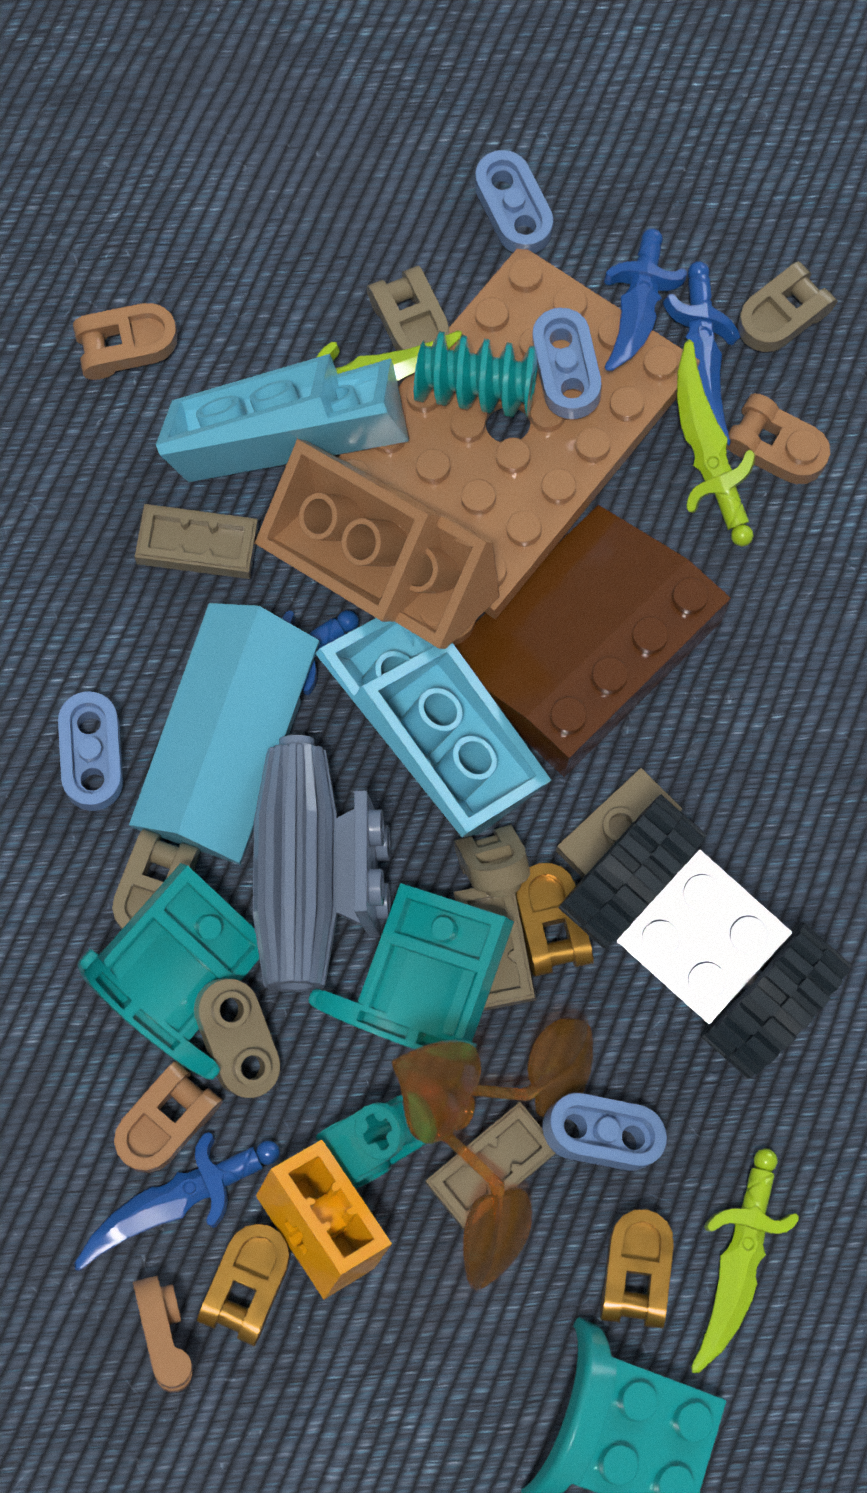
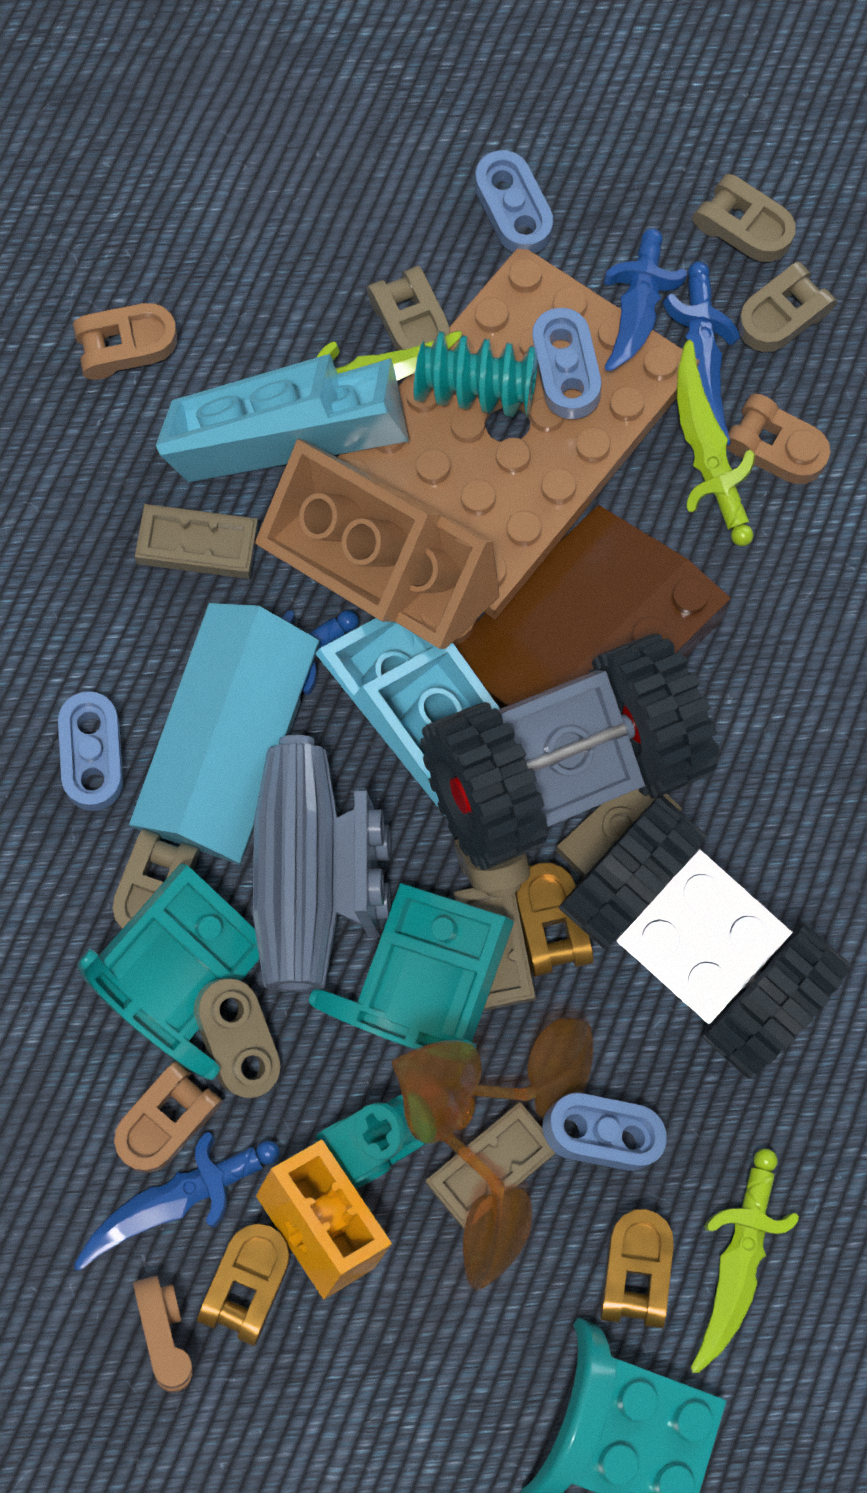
(569, 750): none -> black plate
(763, 230): none -> dark tan plate

